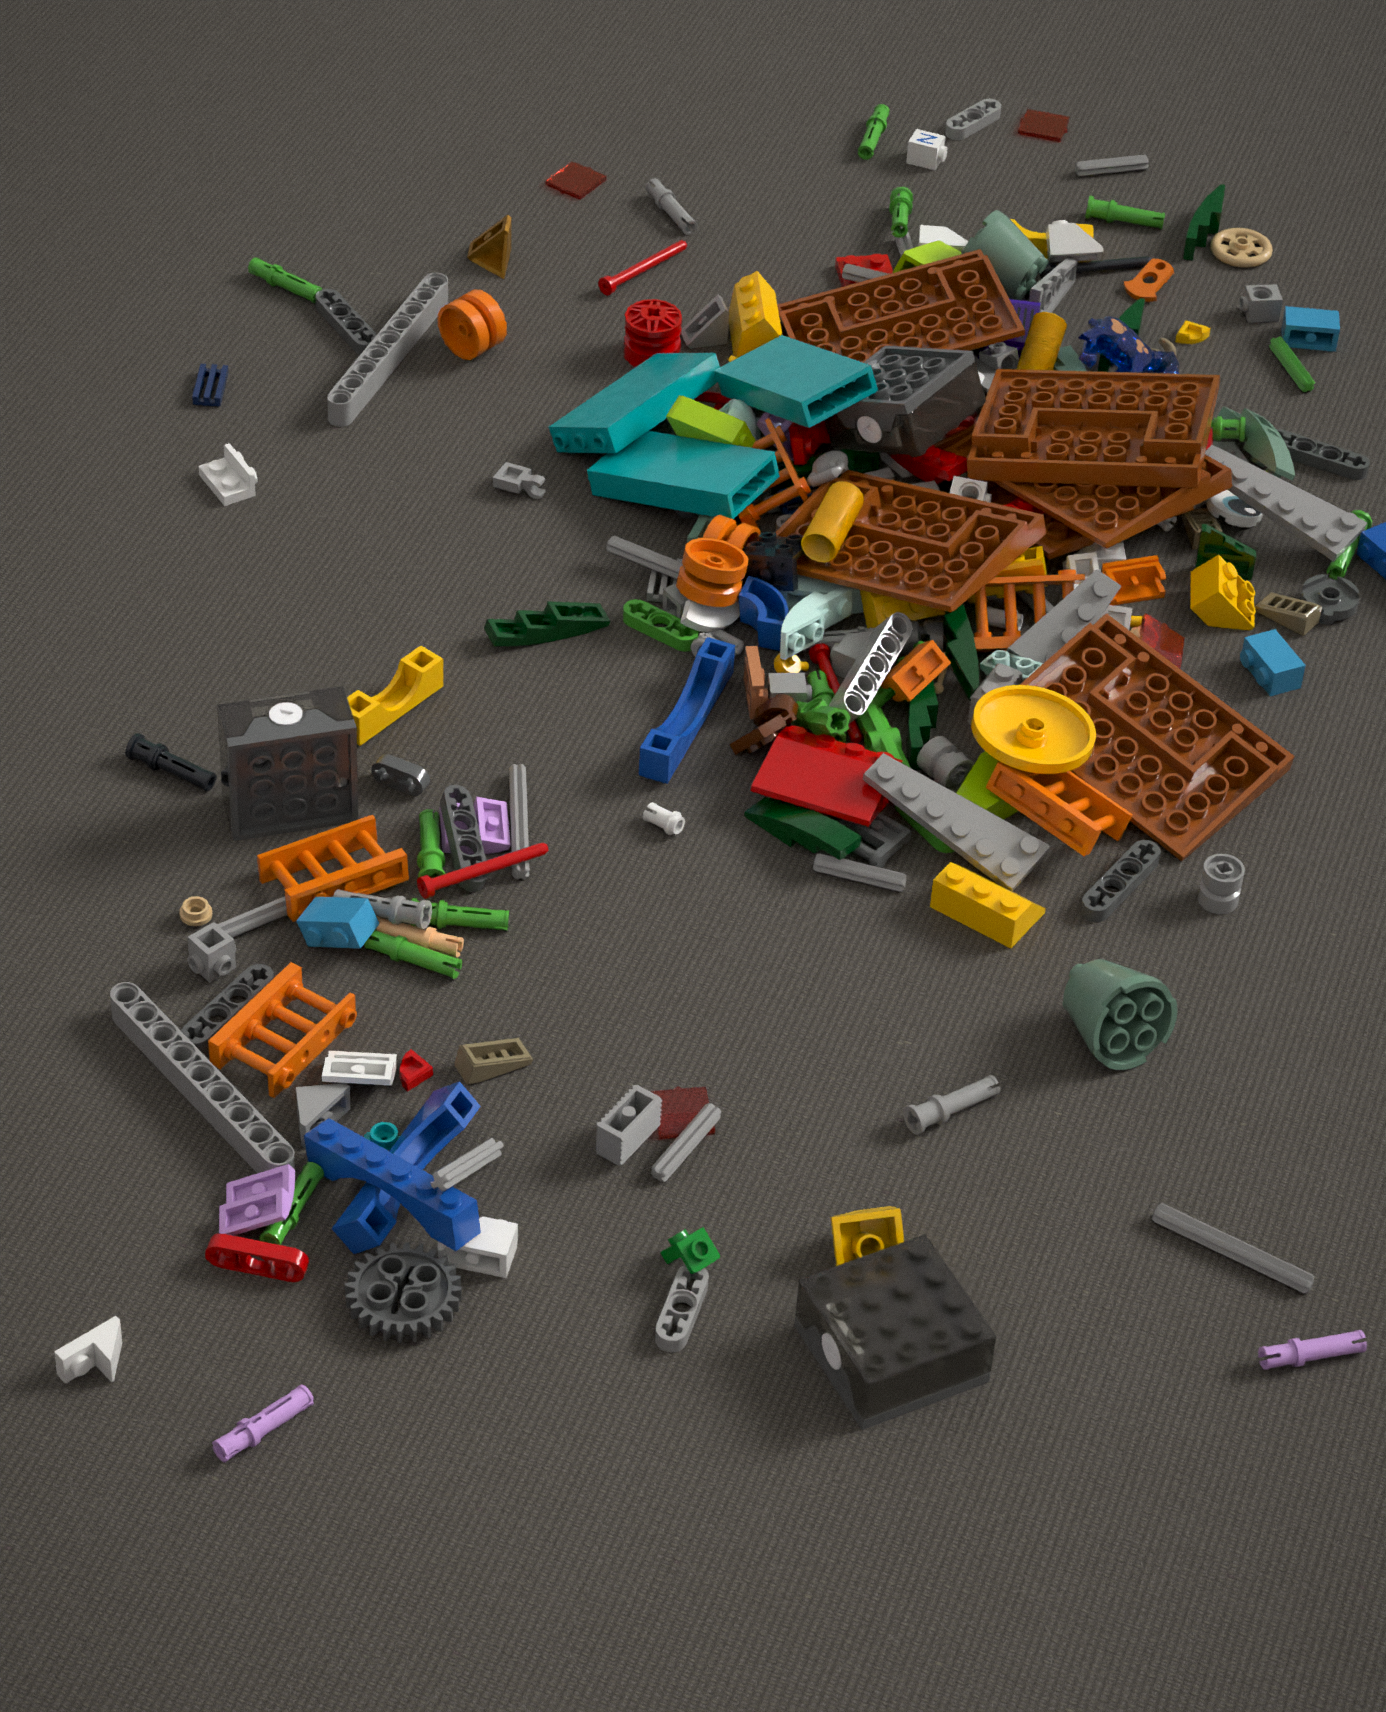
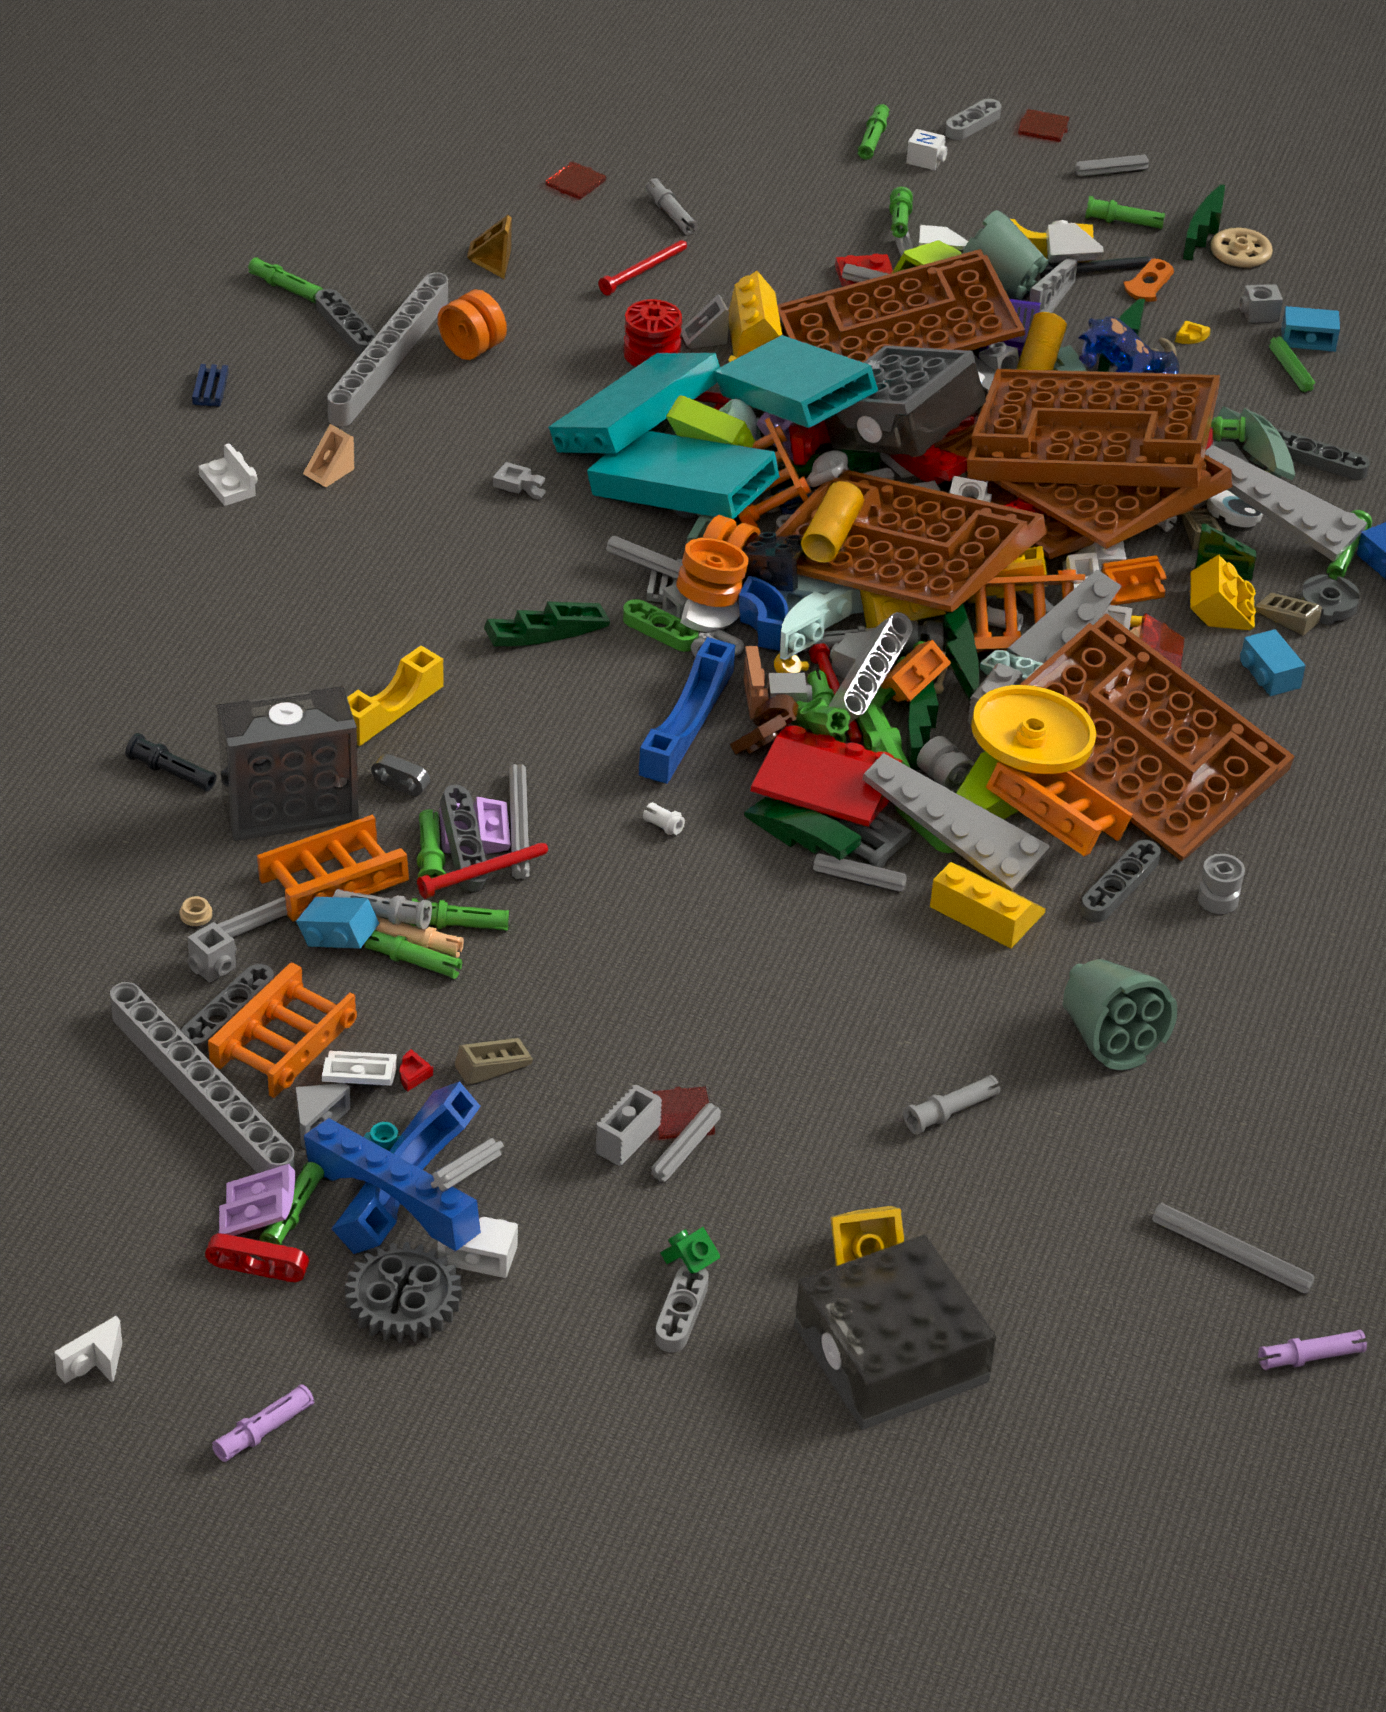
(332, 457): none -> light nougat slope

